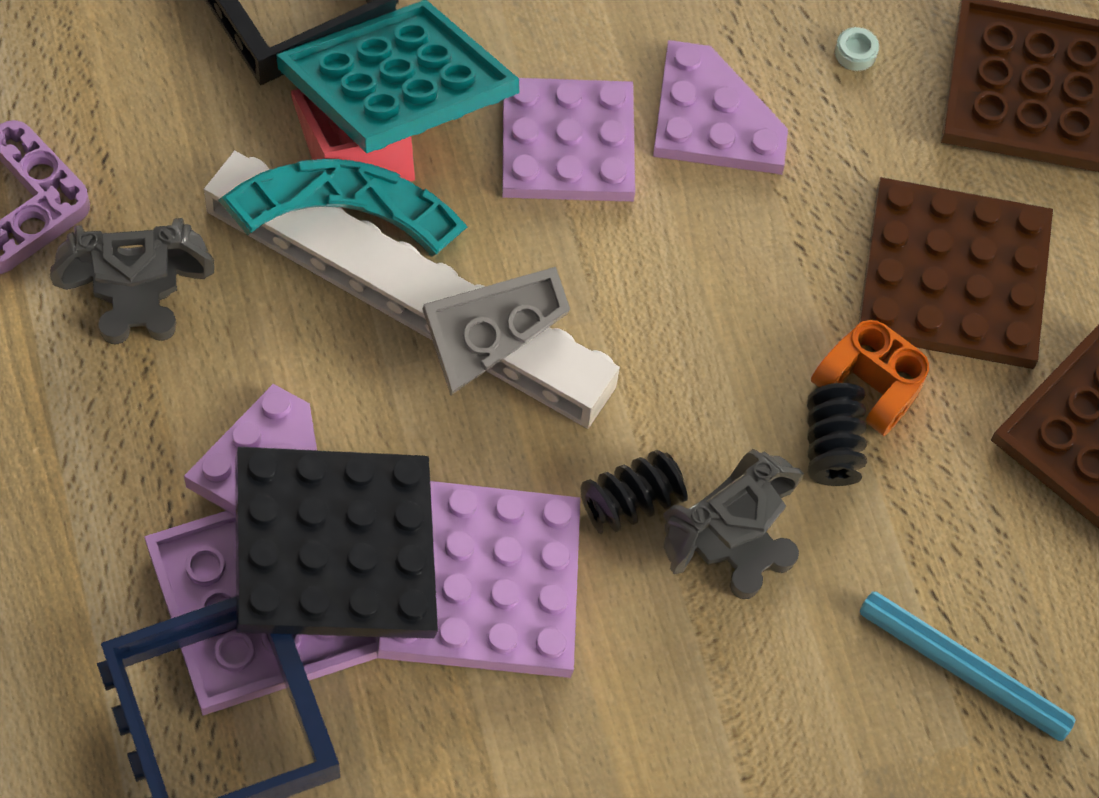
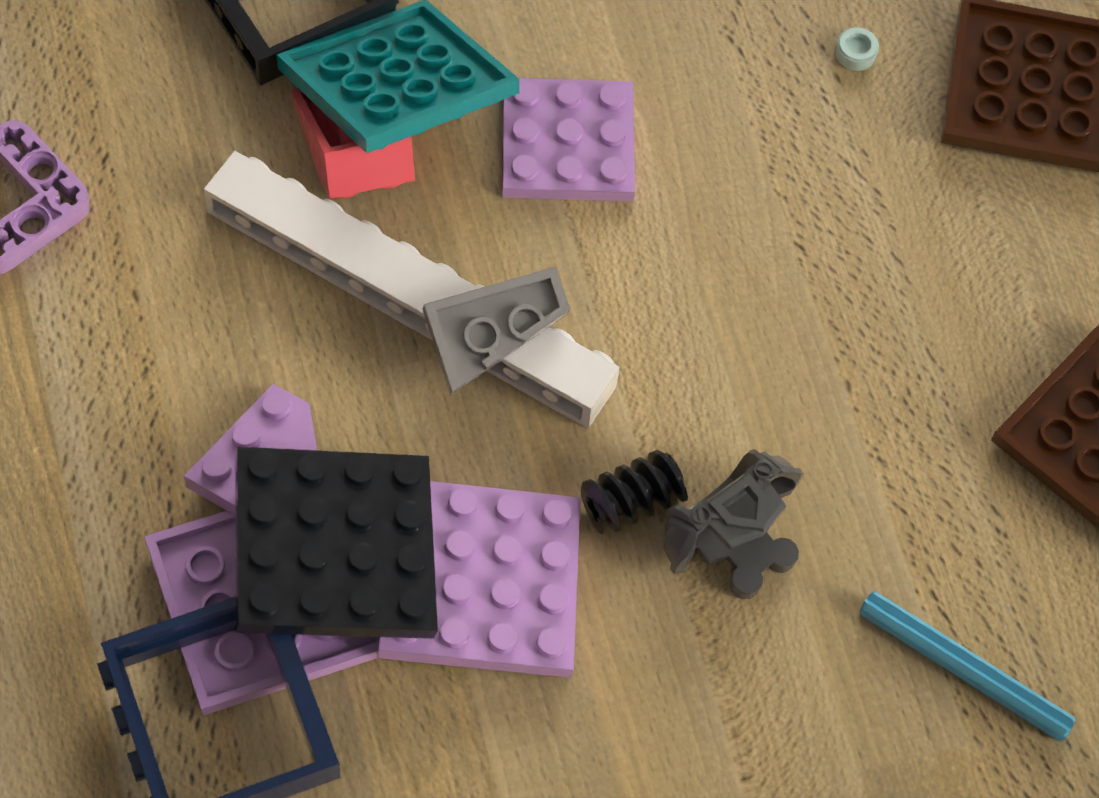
(132, 276): dark grey piece -> none
(347, 186): teal tile -> none
(714, 115): lavender plate -> none
(835, 434): black piece -> none
(878, 370): orange piece -> none
(958, 271): reddish brown plate -> none

